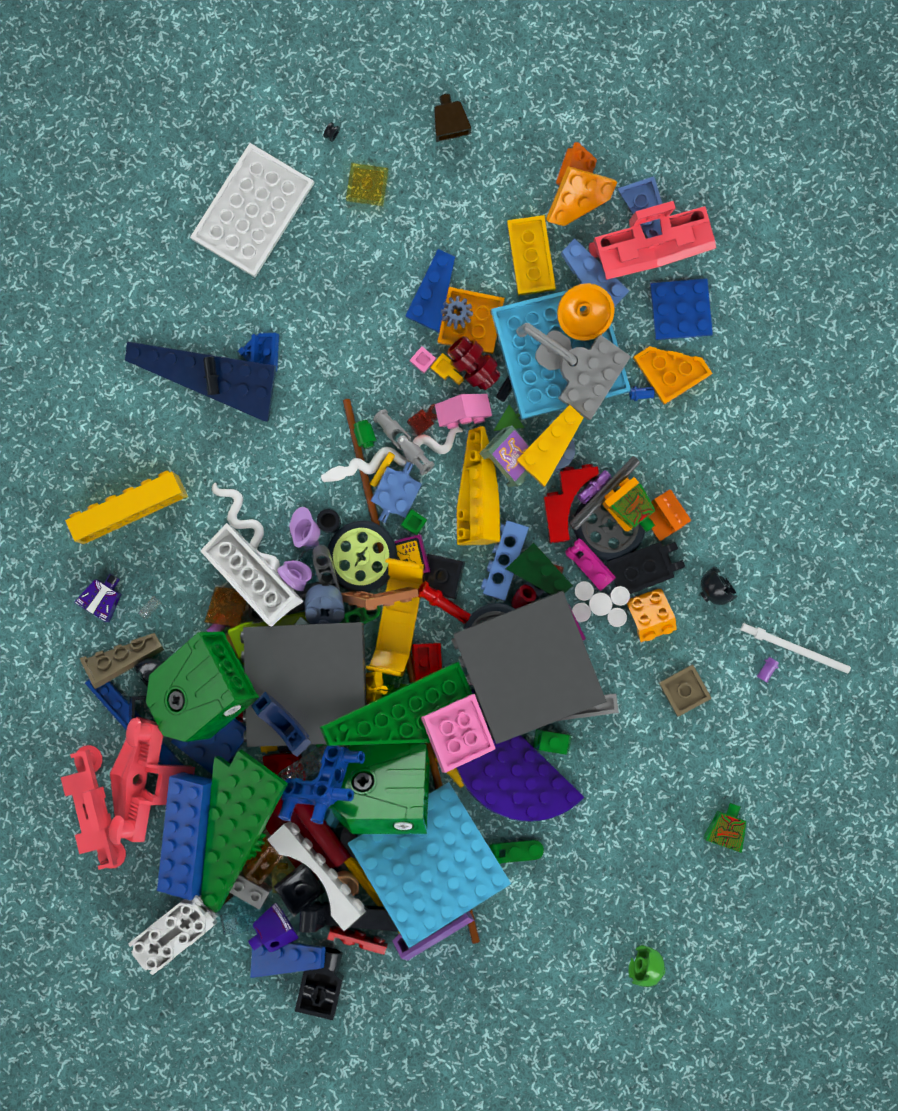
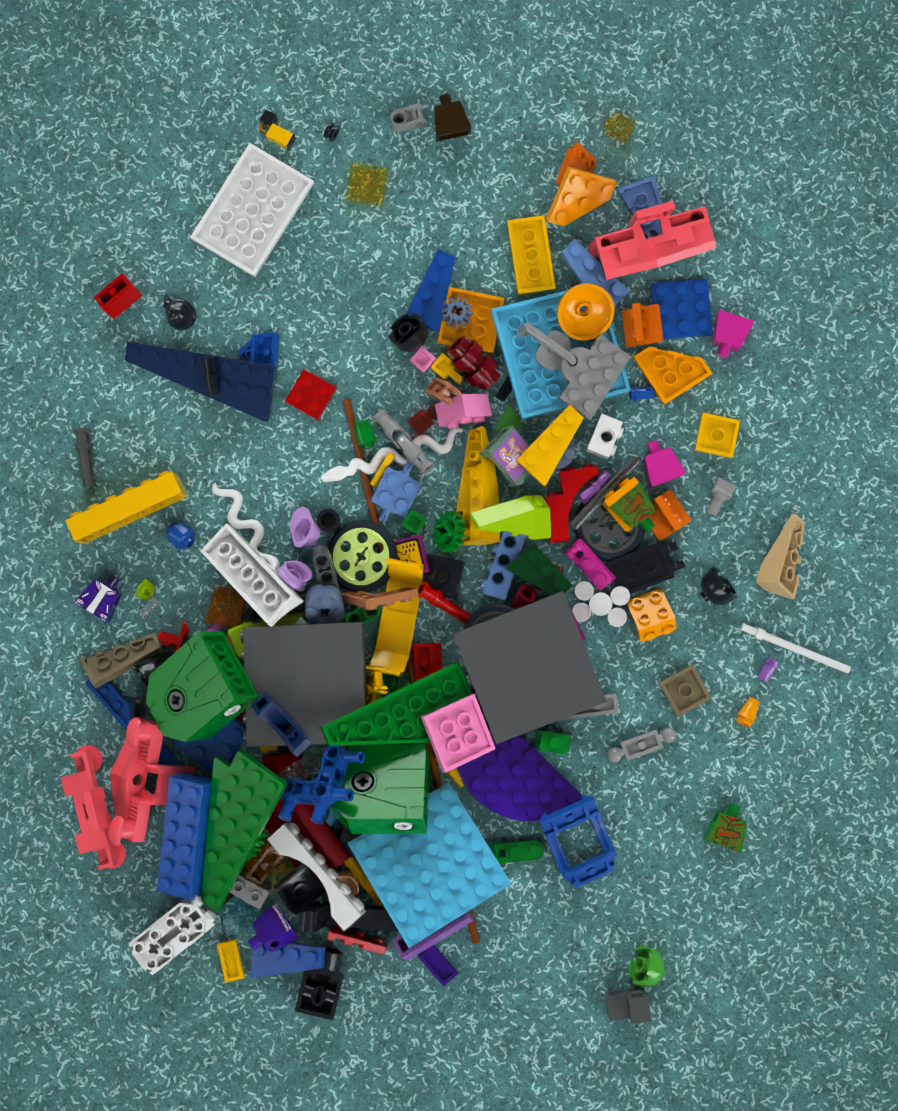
(84, 447): none -> dark grey pin
(118, 296): none -> red brick
(145, 590): none -> lime plate
(169, 638): none -> red bracket
(179, 313): none -> black hat
(180, 535): none -> blue head
(230, 960): none -> yellow plate
(275, 133): none -> piece
(310, 394): none -> red plate
(408, 332): none -> black cylinder
(411, 116): none -> light grey piece
(438, 965): none -> dark purple tile
(442, 390): none -> nougat hinge
(449, 531): none -> green gear
(519, 516): none -> lime wedge
(567, 818): none -> blue wedge
(605, 425): none -> white brick
(625, 122): none -> clear yellow brick
(628, 1004): none -> dark grey brick
(641, 745): none -> light grey plate
(642, 325): none -> orange bracket
(661, 465): none -> dark pink torso
(717, 435): none -> yellow plate
(722, 491): none -> light grey pin
(730, 332): none -> dark pink torso
(748, 712): none -> light orange cone
(779, 565): none -> tan wedge

